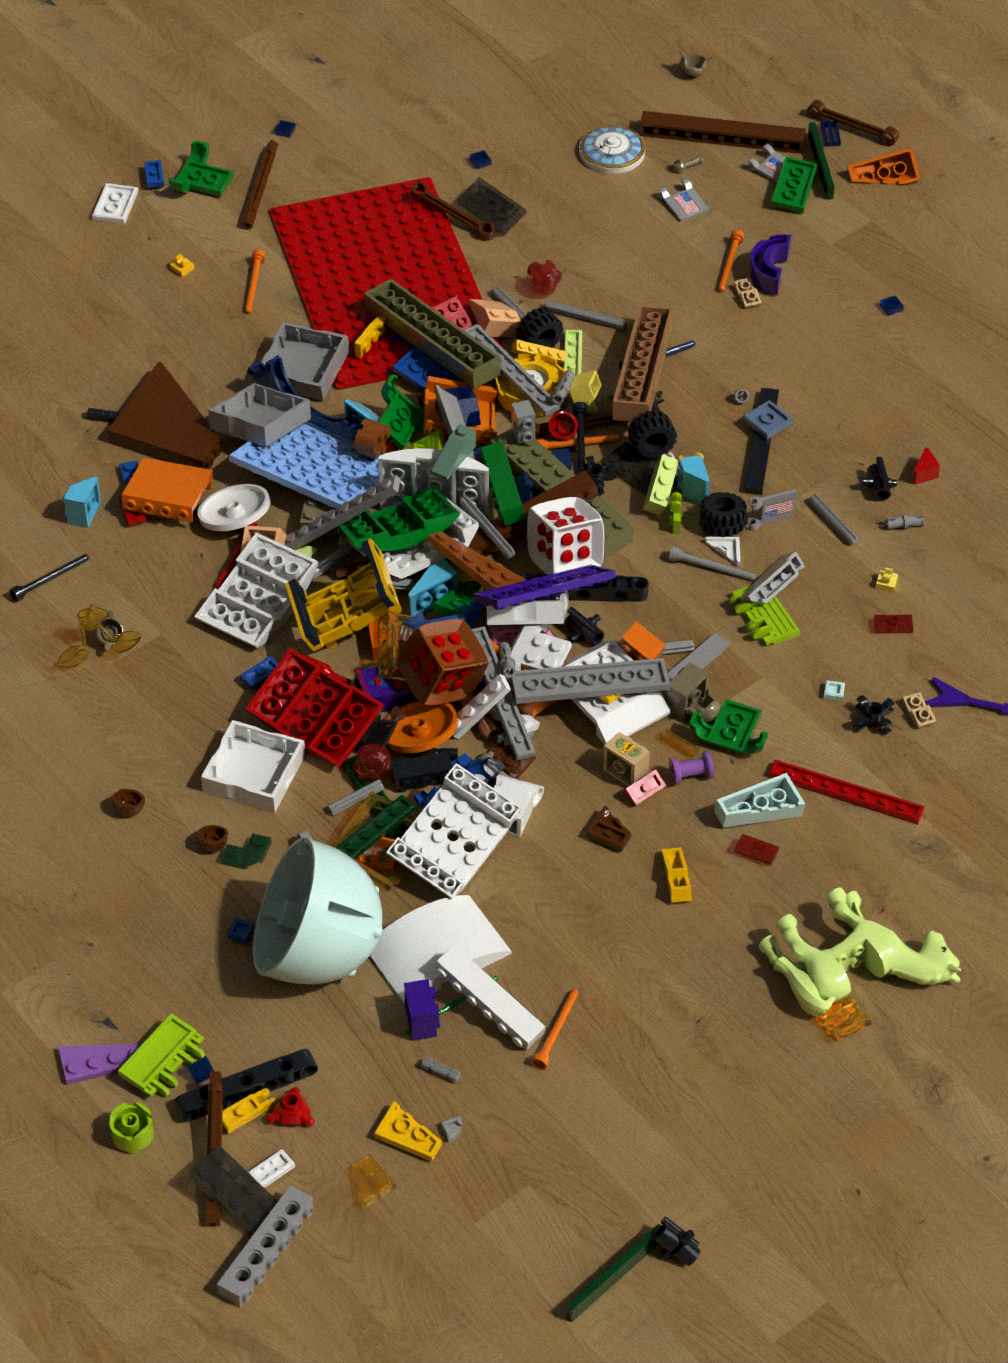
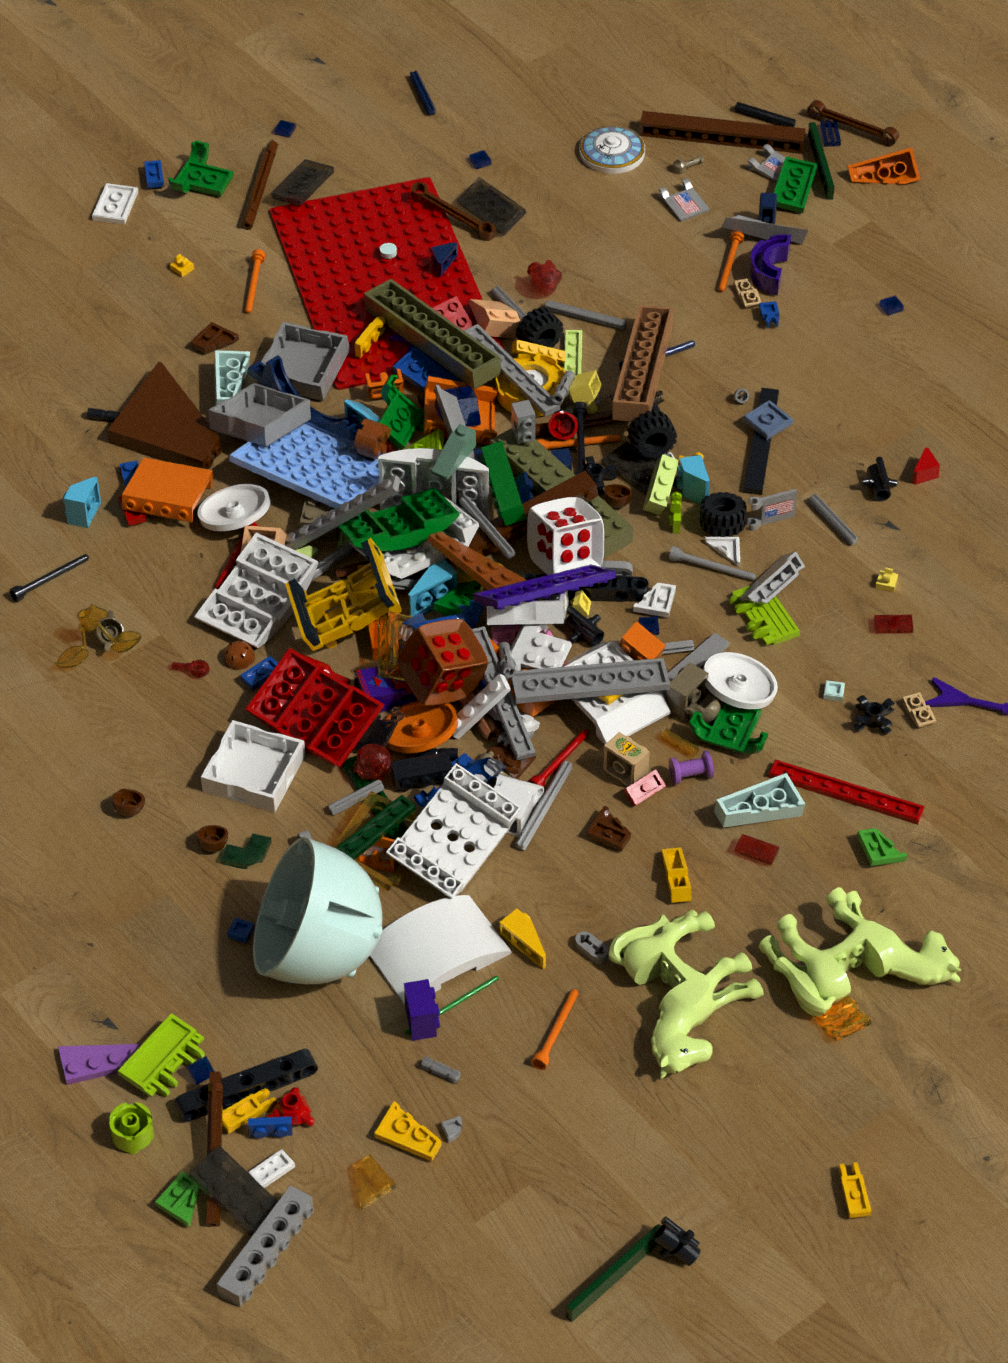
(179, 1199): none -> bright green wing
(198, 668): none -> clear red plate
(213, 338): none -> reddish brown wing
(229, 373): none -> light aqua wedge
(236, 651): none -> dark orange helmet
(270, 1127): none -> blue plate
(302, 182): none -> clear smoke plate
(374, 389): none -> orange window
(388, 250): none -> light aqua tile
(422, 92): none -> dark blue axle
(444, 256): none -> dark blue slope
(489, 997): white brick -> none
(521, 933): none -> yellow slope
(540, 779): none -> red piece
(544, 805): none -> light grey axle
(581, 603): none -> light yellow tile
(589, 949): none -> light grey beam
(617, 499): none -> reddish brown helmet
(619, 566): none -> light grey beam
(650, 624): none -> clear blue tile
(657, 601): none -> white wing
(691, 1001): none -> yellowish green animal
(693, 64): dark tan hair -> none
(740, 680): none -> white dish
(763, 229): none -> light grey wedge
(765, 115): none -> black axle
(767, 207): none -> dark blue brick
(770, 312): none -> blue plate
(854, 1192): none -> yellow hinge
(878, 848): none -> bright green wing
(905, 521): light grey pin -> none

